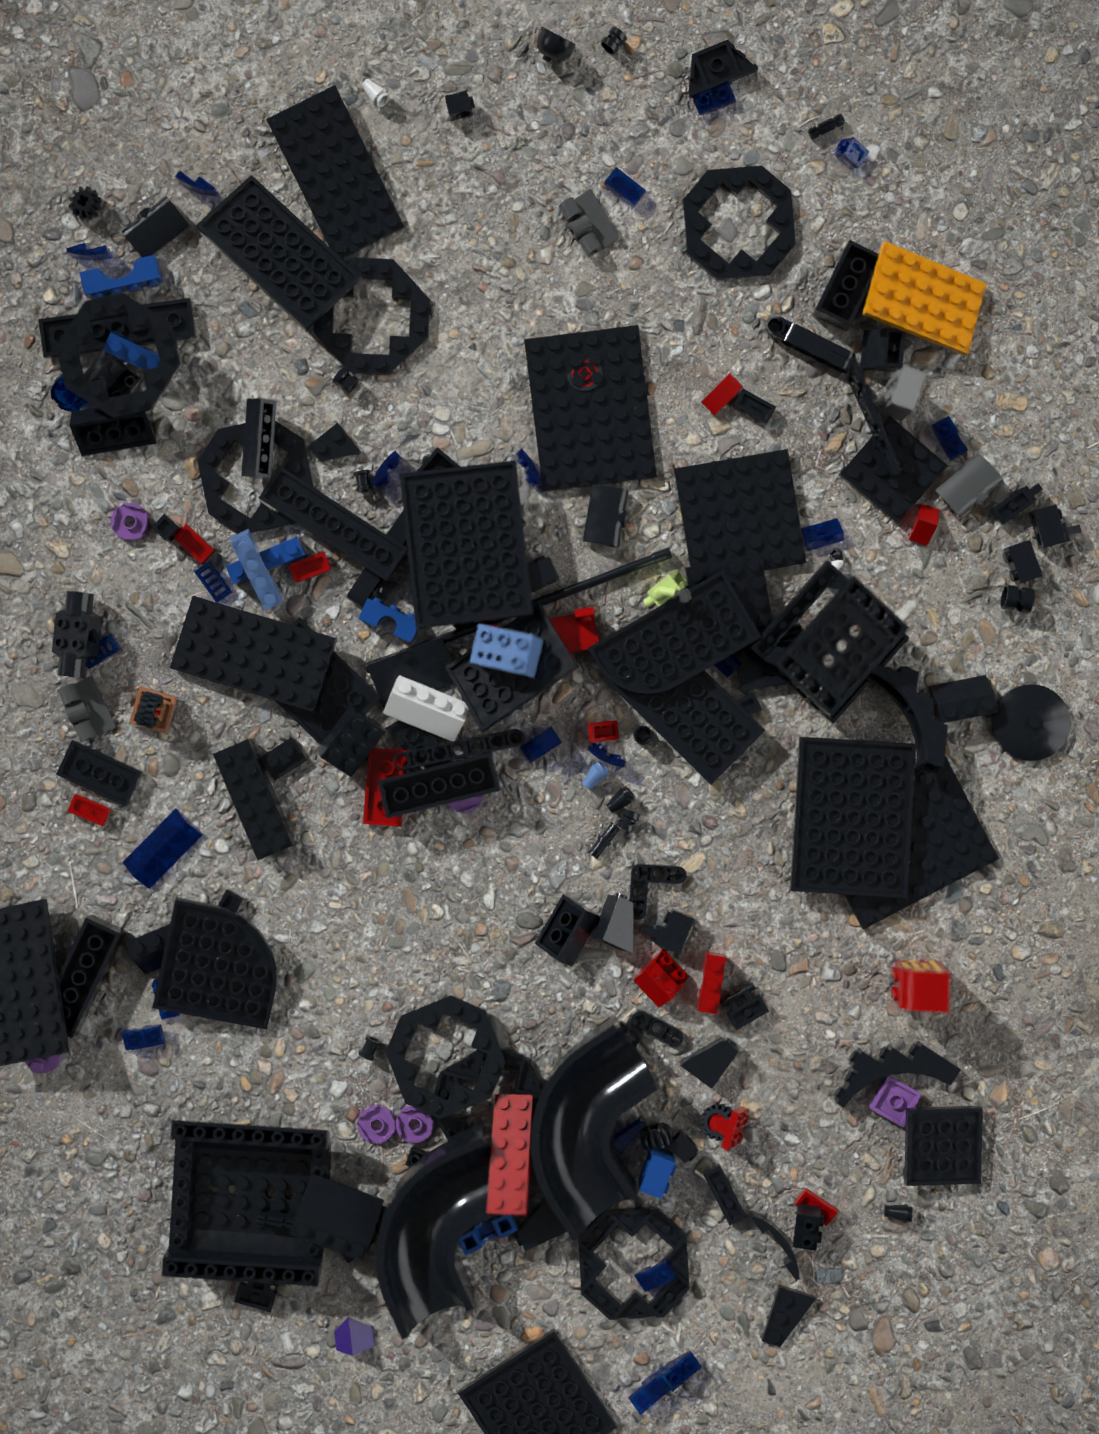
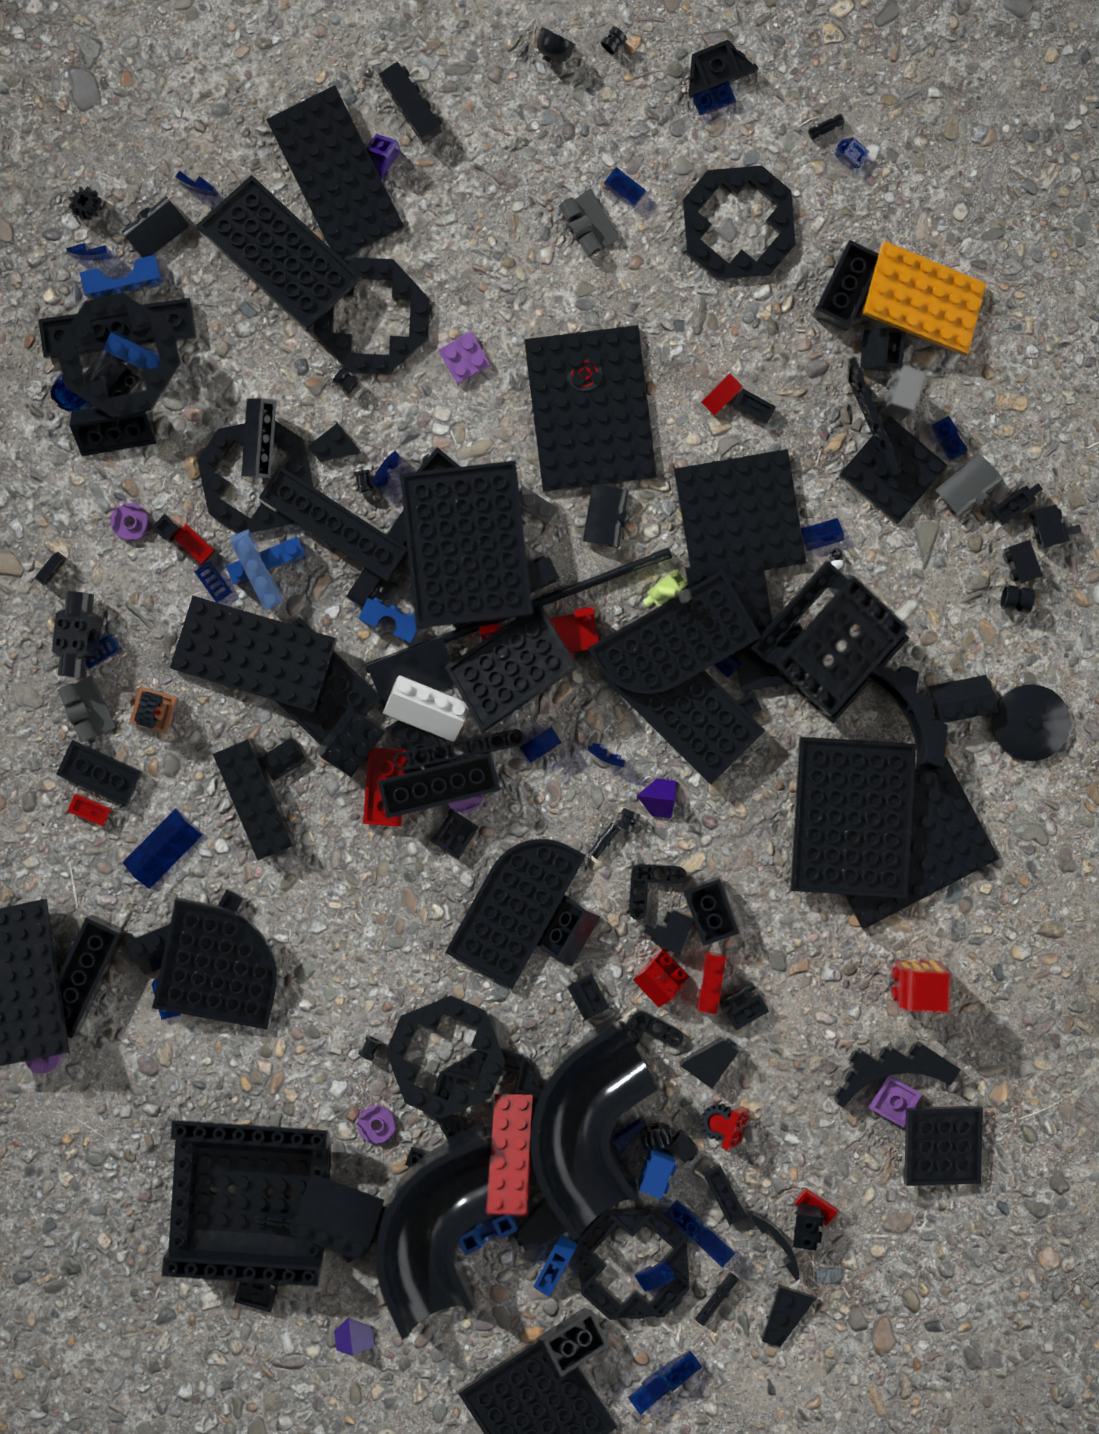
(50, 568): none -> black beam
(144, 1037): clear blue slope -> none
(310, 567): red plate -> none
(377, 94): white cone -> none
(383, 153): none -> dark purple slope
(407, 1132): medium lavender tile -> none
(410, 103): none -> black brick
(459, 105): black brick -> none
(460, 837): none -> black plate
(464, 357): none -> medium lavender plate
(506, 650): medium blue piece -> none
(514, 908): none -> black plate
(532, 474): clear blue slope -> none
(536, 505): none -> flat silver plate
(555, 1265): none -> blue slope
(572, 1342): none -> black brick
(588, 996): none -> black plate
(596, 774): medium blue cone -> none
(603, 731): red slope -> none
(616, 923): black slope -> none
(621, 799): black cone -> none
(643, 735): black wheel -> none
(659, 797): none -> dark purple slope
(700, 1232): none -> clear blue slope
(711, 911): none -> black slope
(730, 1282): none -> black pin
(809, 343): black piece -> none
(899, 1212): black cone -> none
(924, 525): red slope -> none

